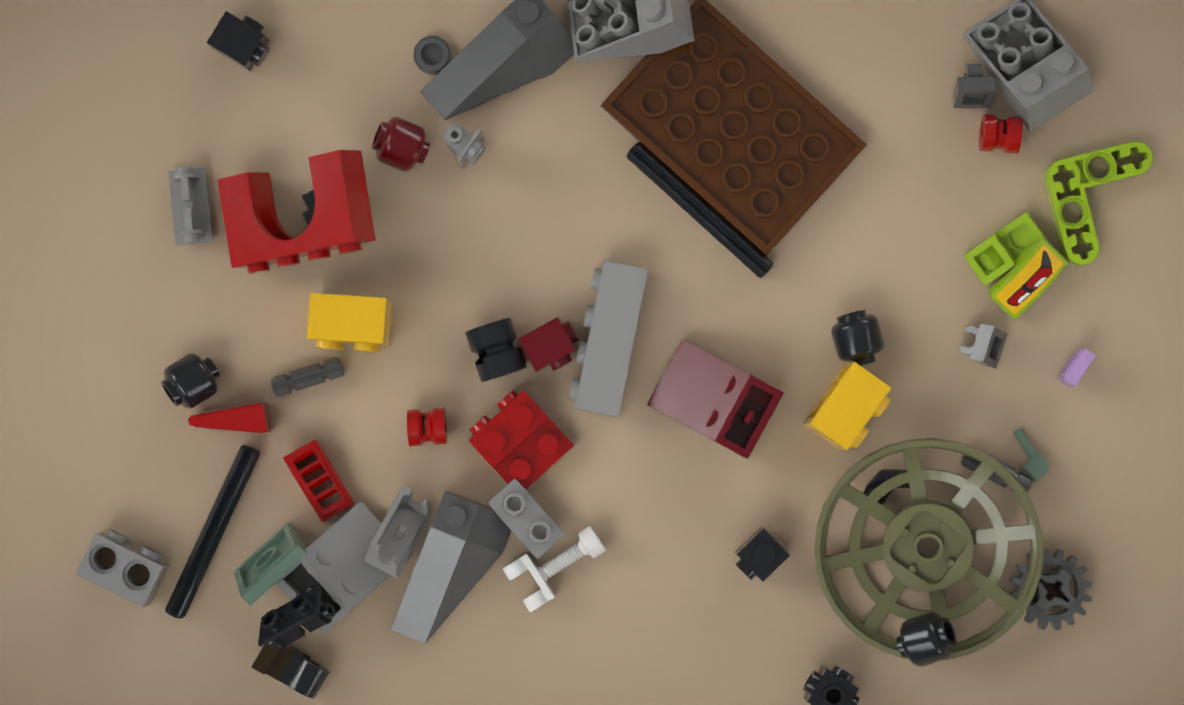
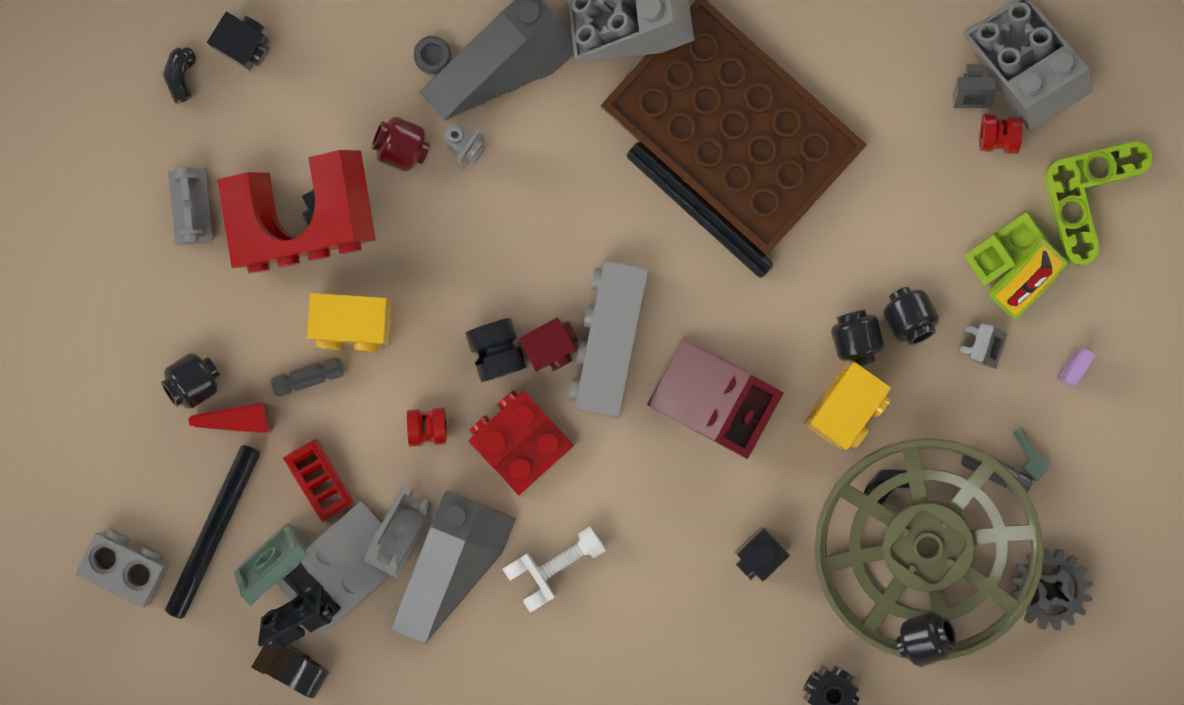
(174, 73): none -> black arm
(525, 518): light grey hinge -> none
(911, 315): none -> black head

